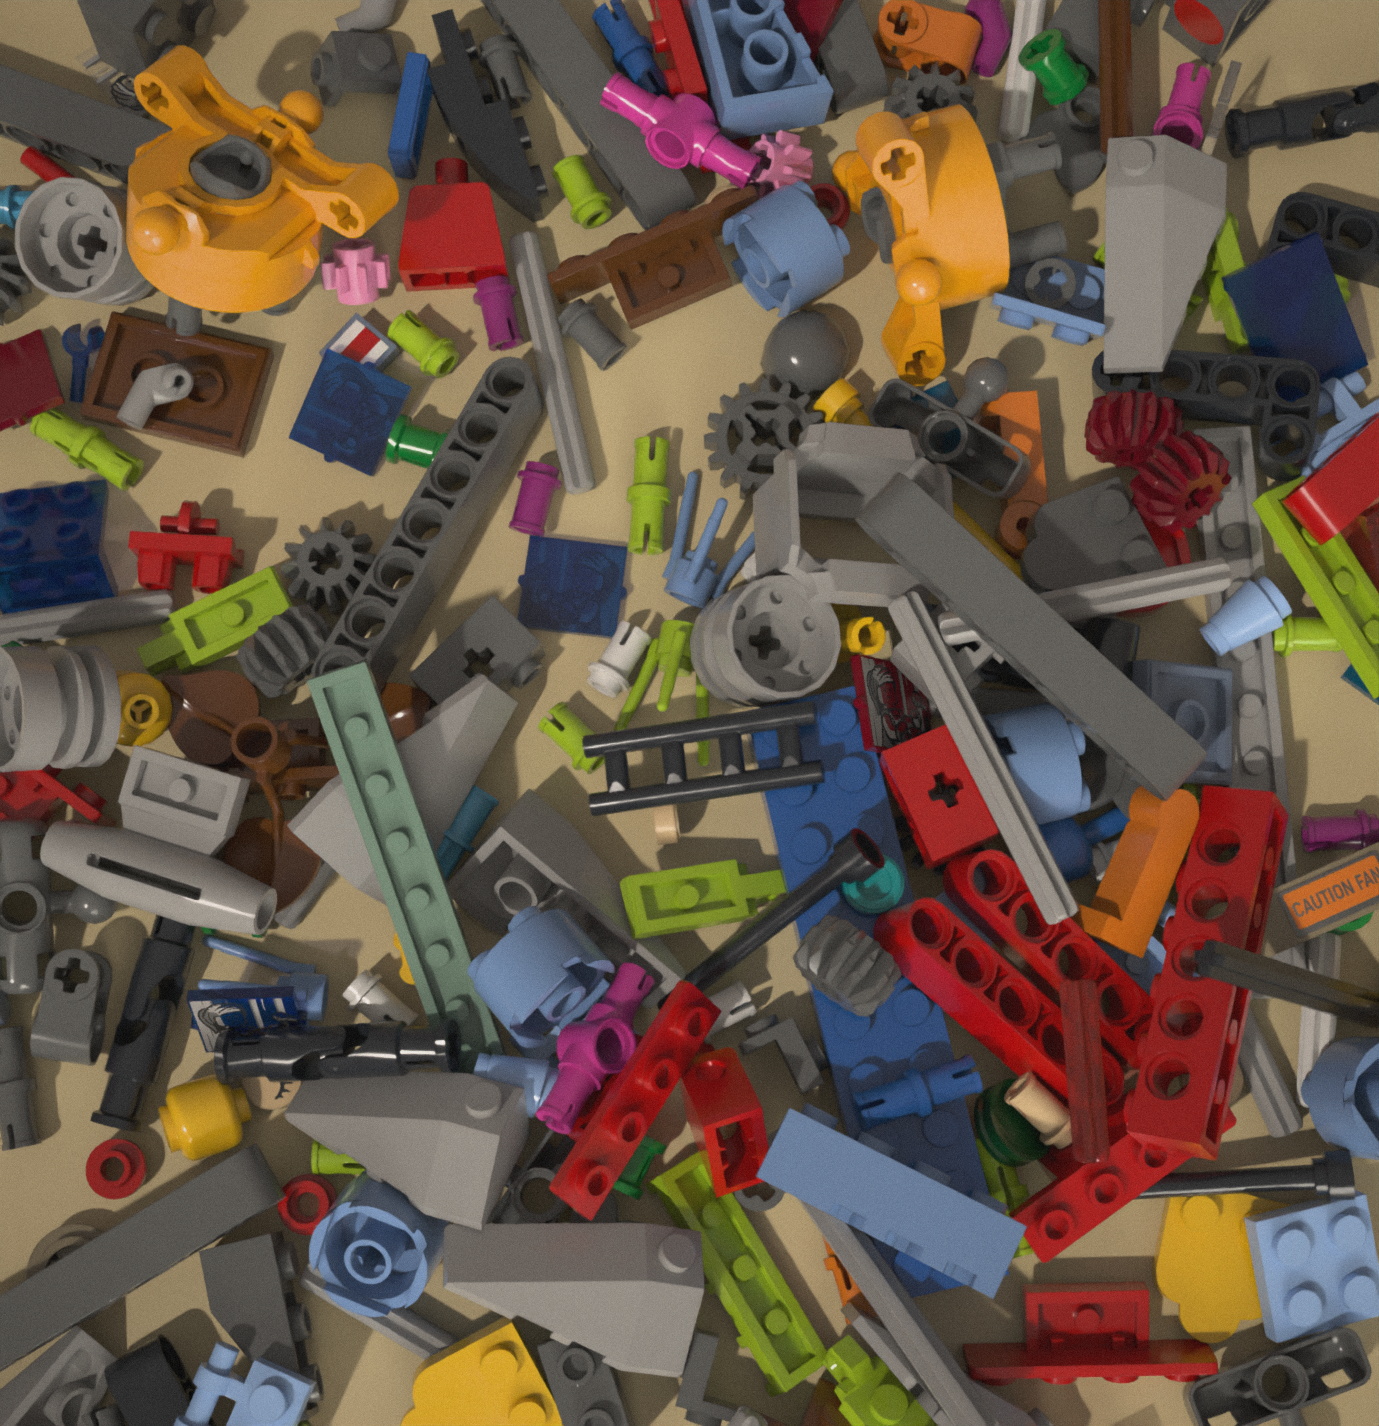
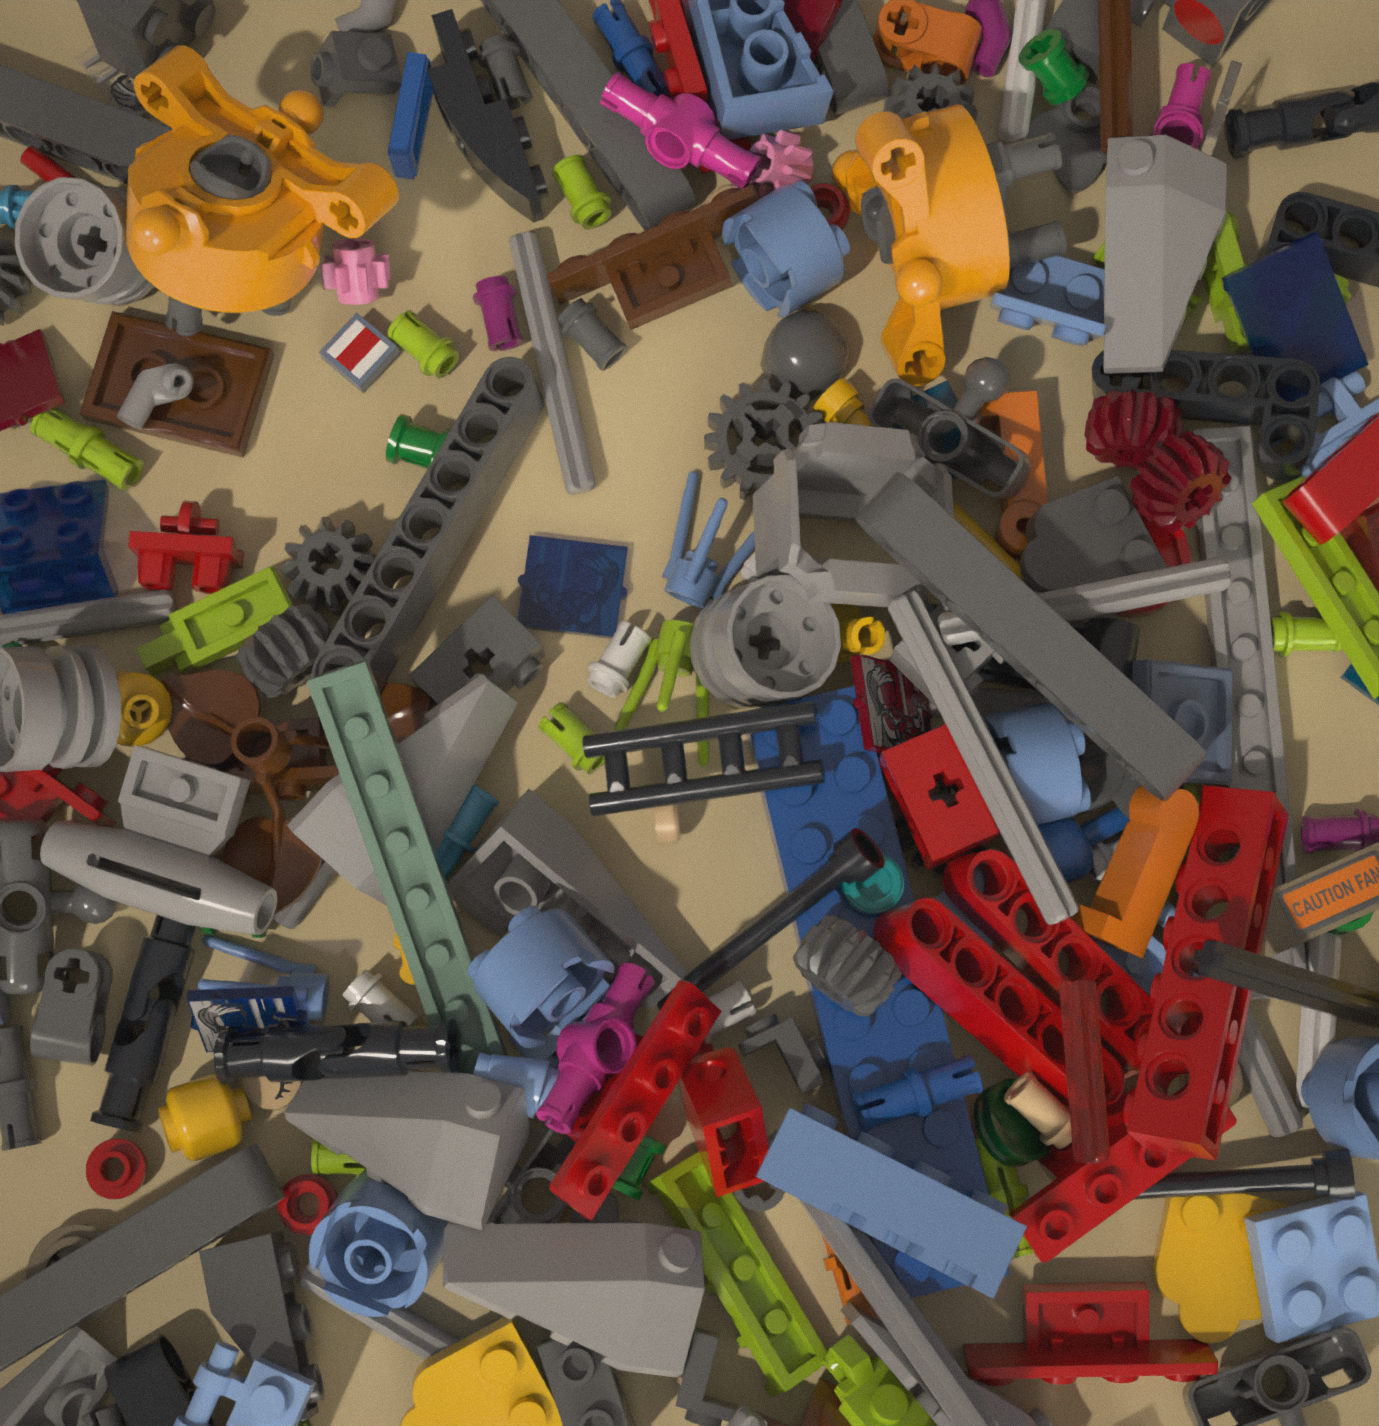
(80, 356): clear blue hand -> none
(350, 412): clear blue piece -> none
(450, 233): red torso -> none
(534, 498): magenta pin -> none
(648, 496): lime pin -> none
(696, 897): lime hinge -> none
(1066, 289): dark grey bush -> none
(1247, 615): light blue cone -> none

